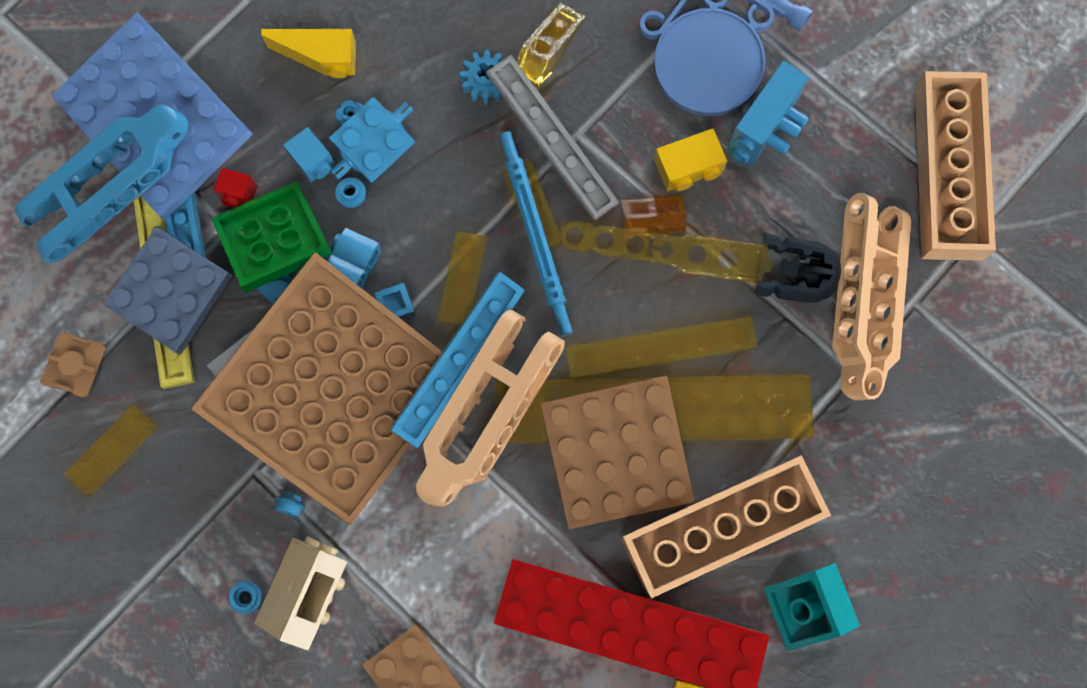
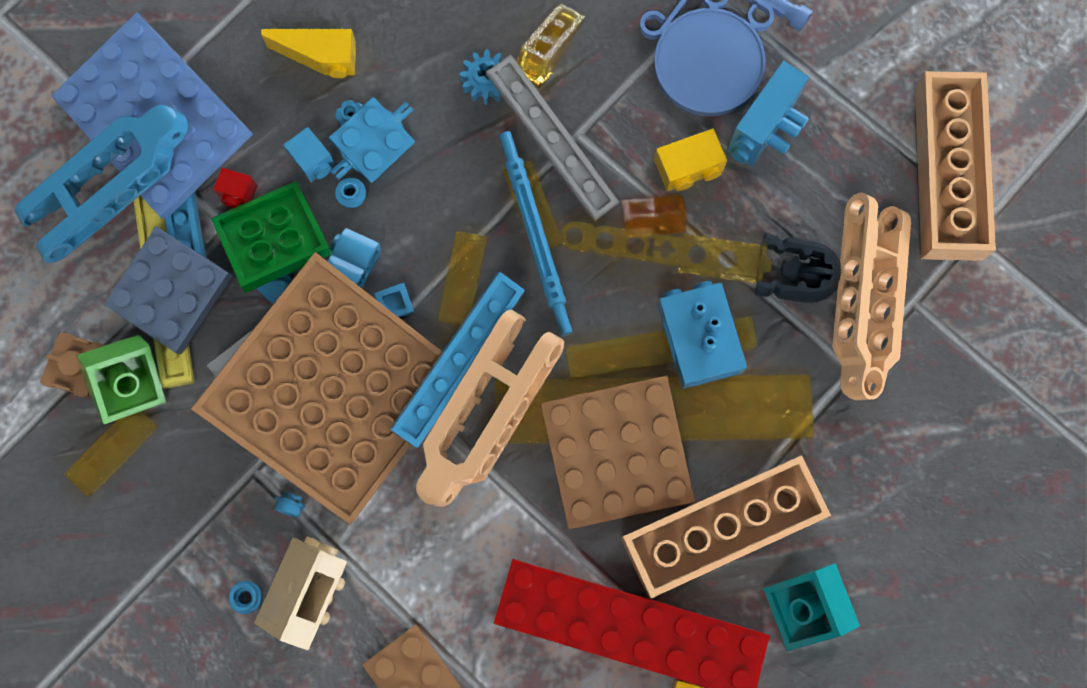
(121, 378): none -> bright green slope
(701, 334): none -> dark azure piece

